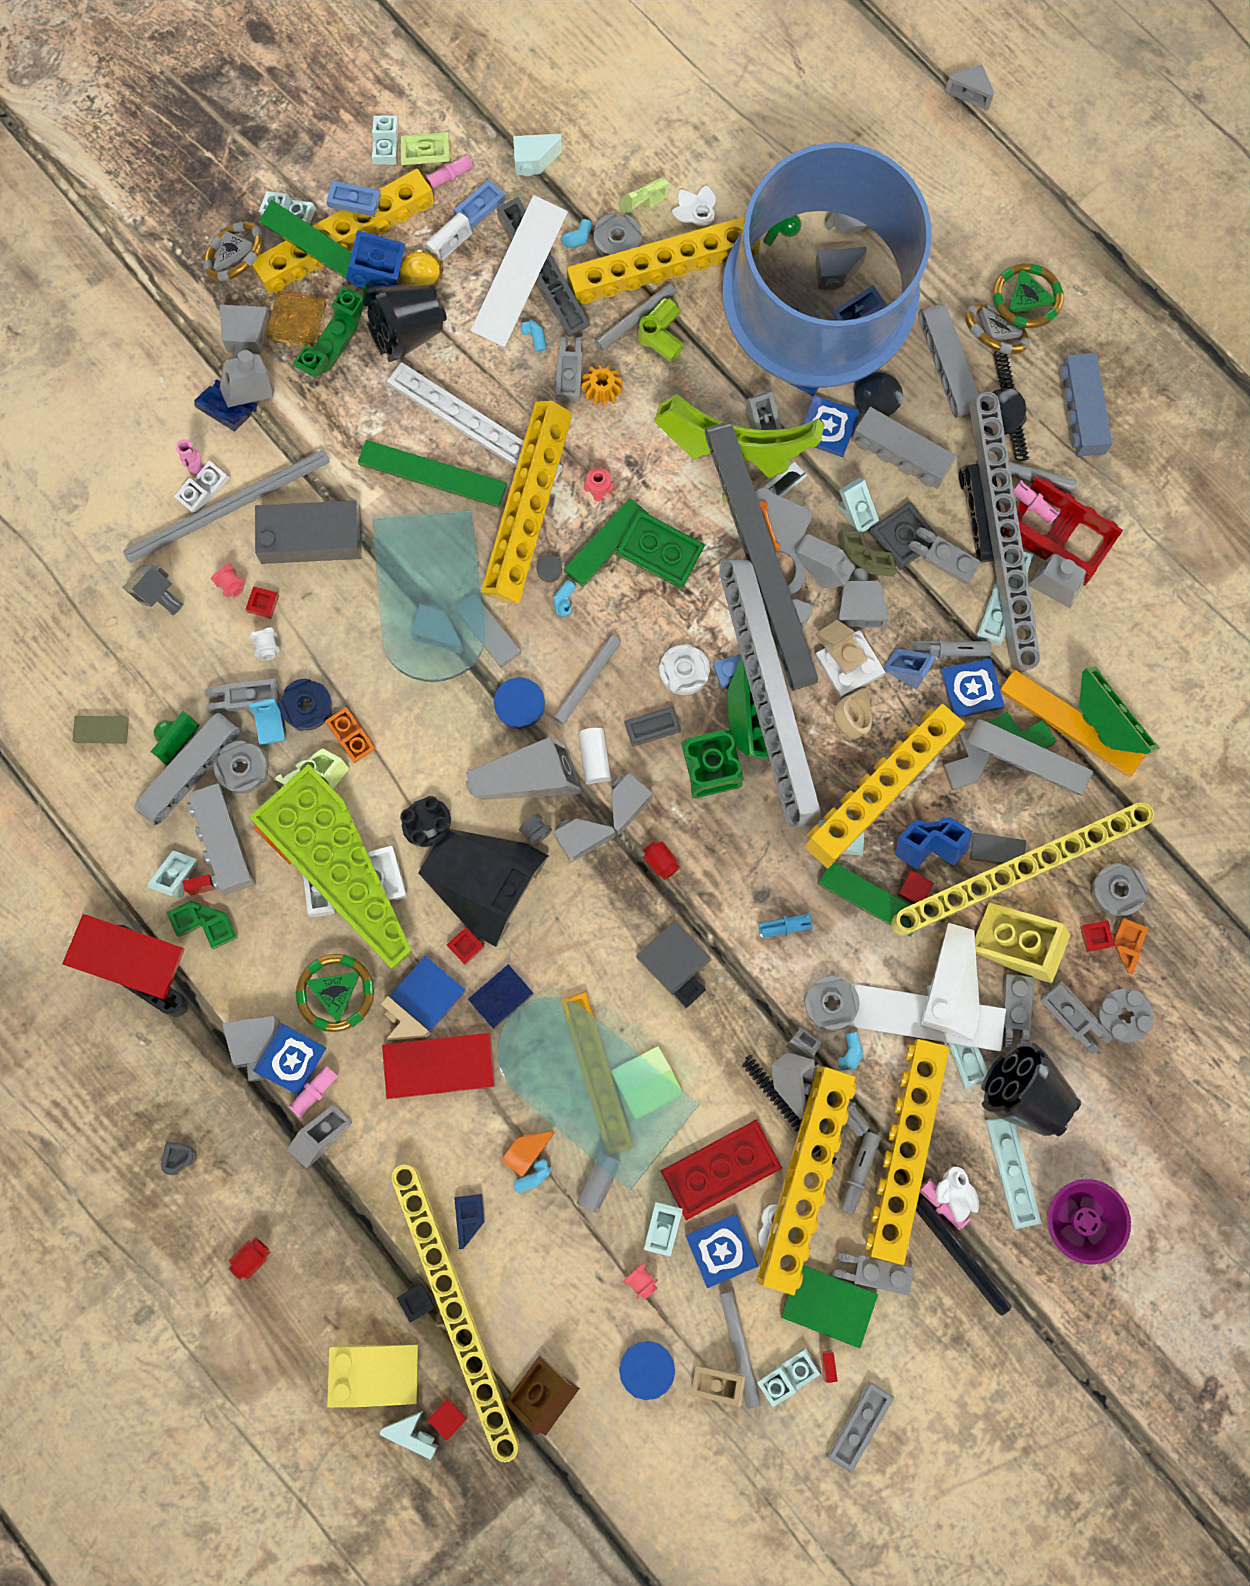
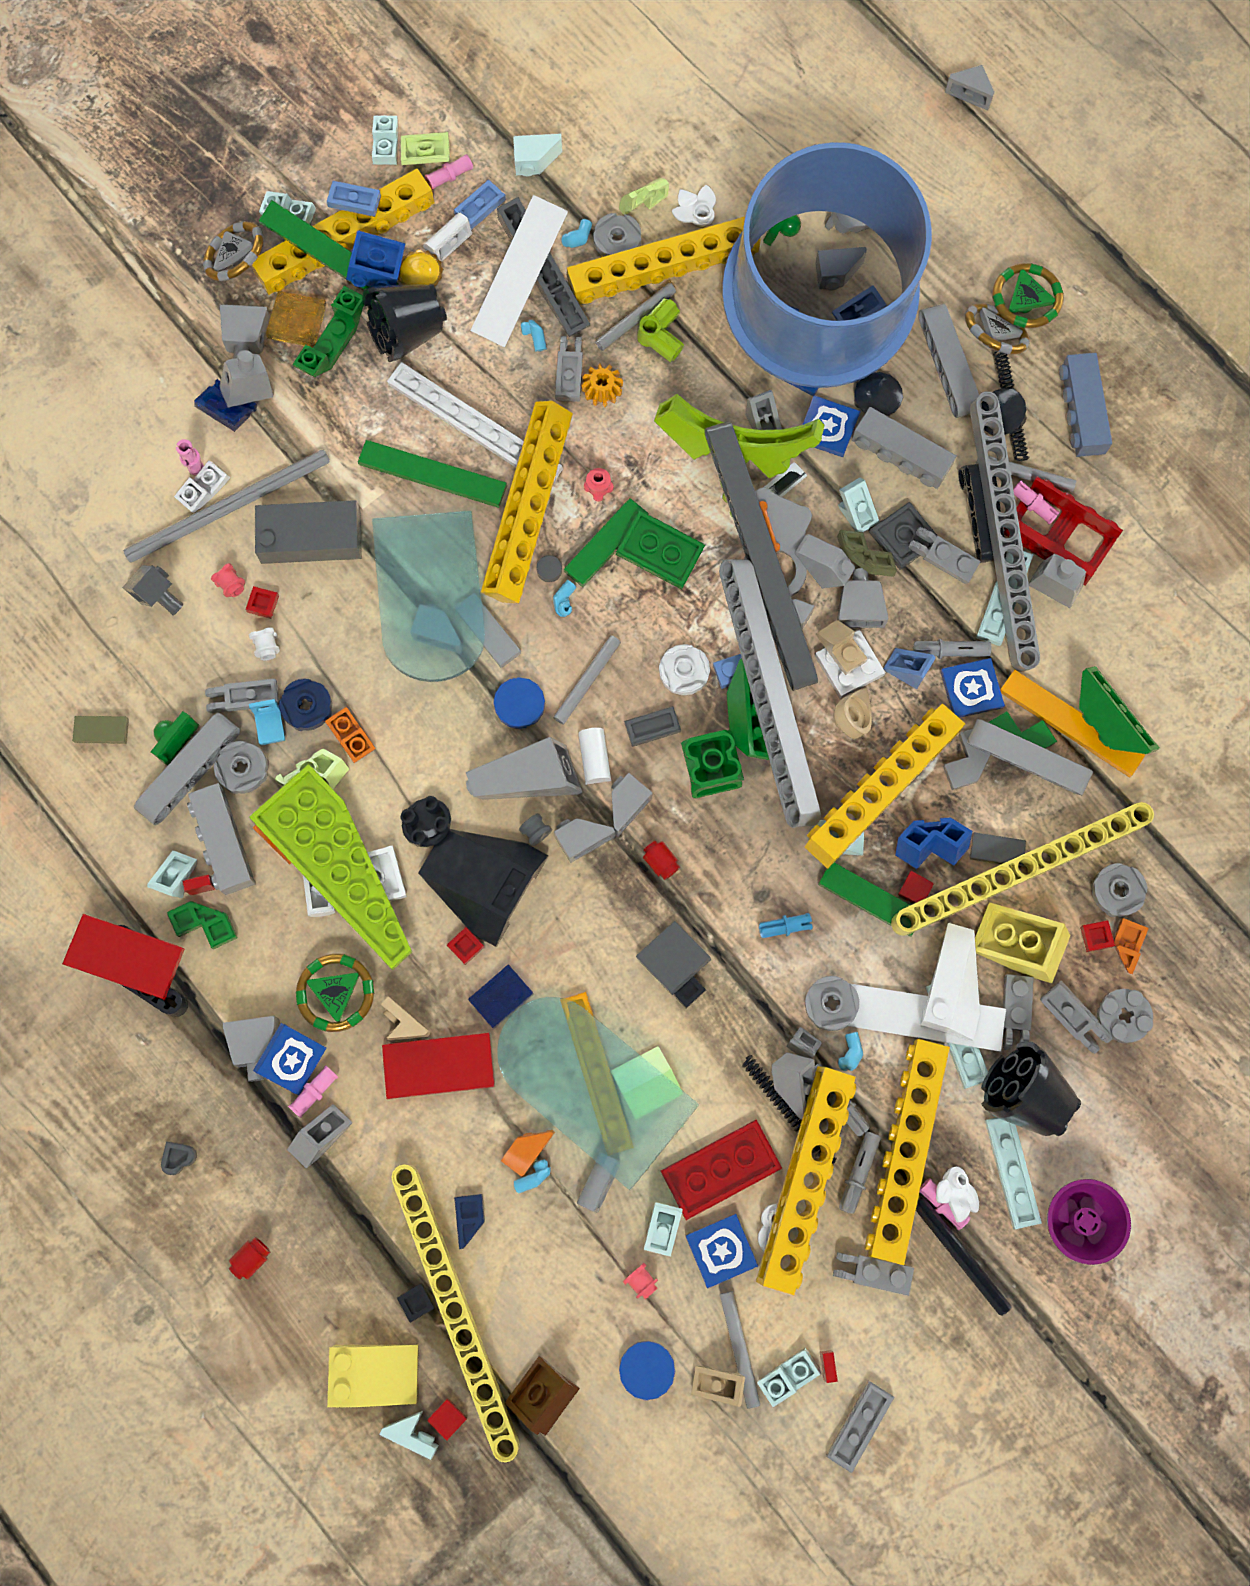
(428, 993): blue tile -> none
(831, 1307): green tile -> none

